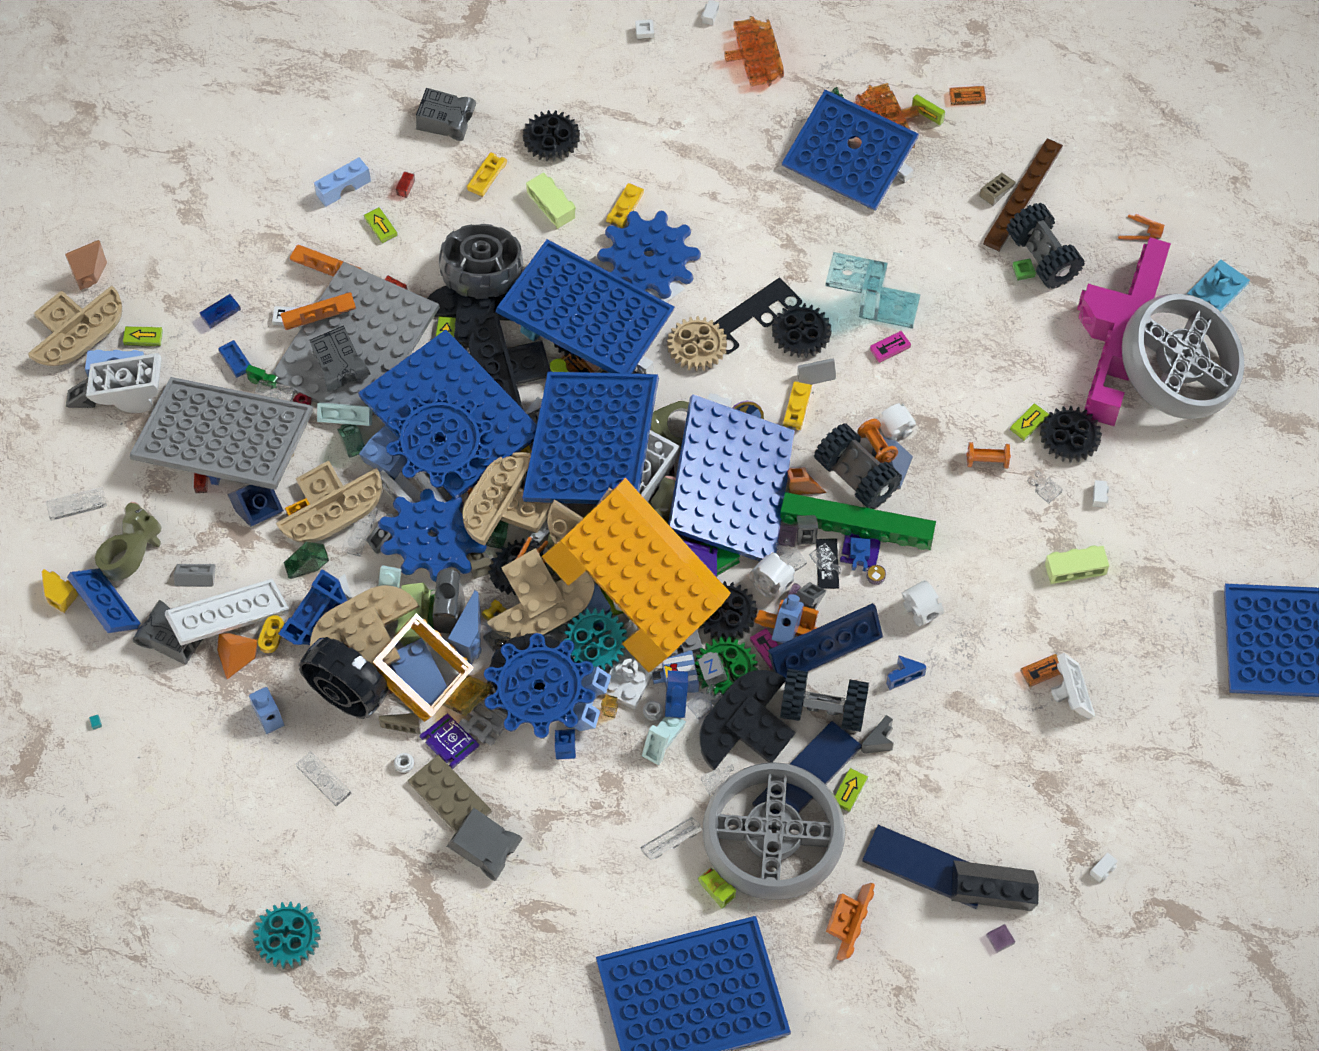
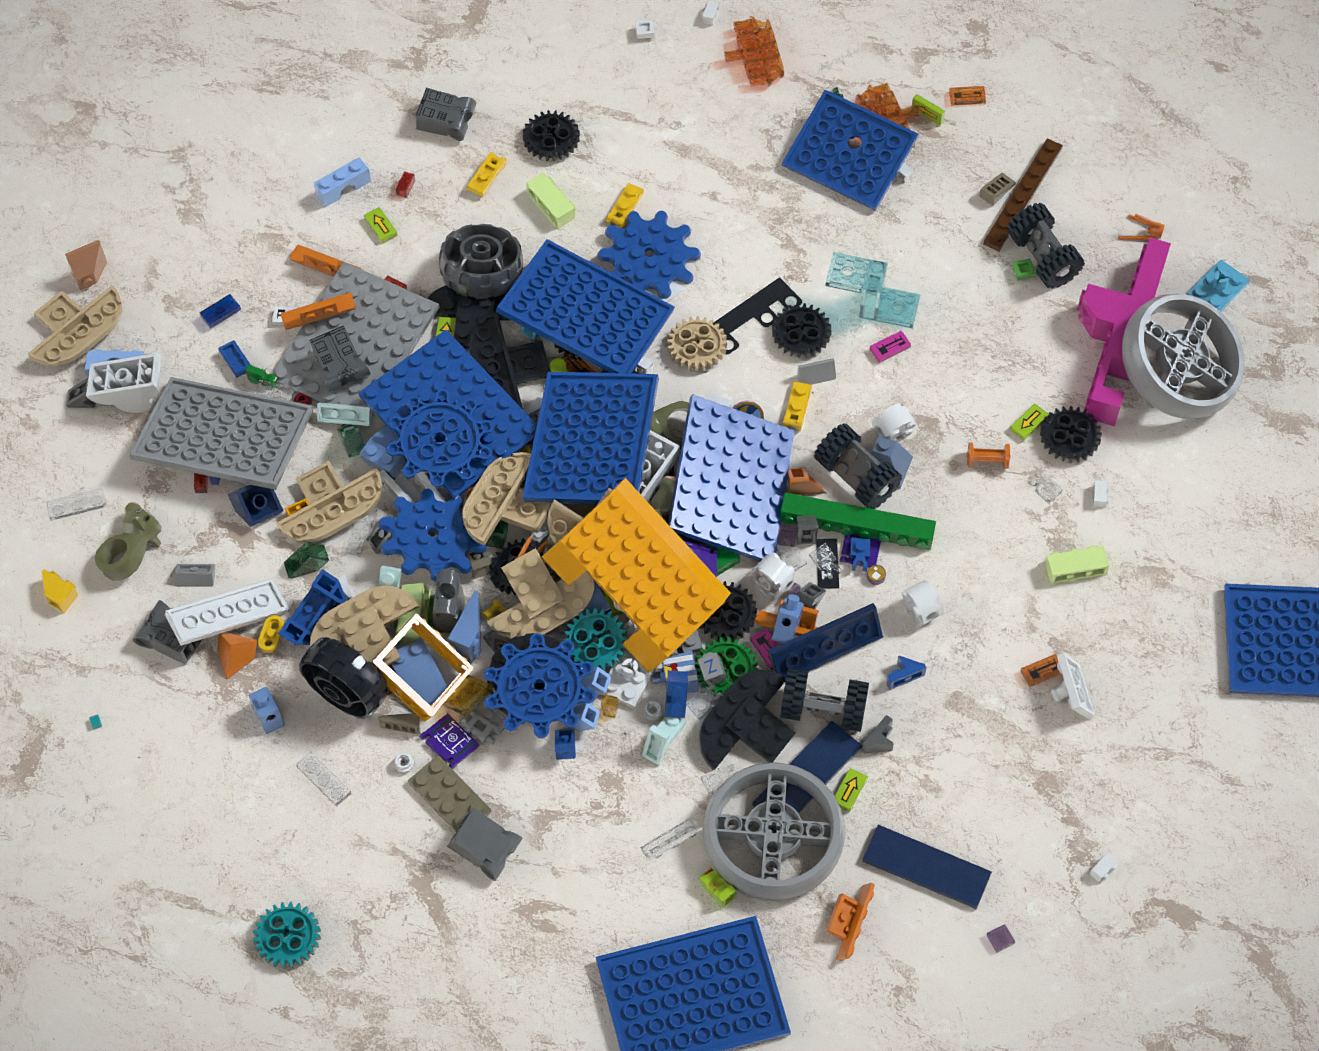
(103, 600): blue plate -> none
(142, 336): lime tile -> none
(870, 431): orange hose -> none
(994, 886): black slope -> none

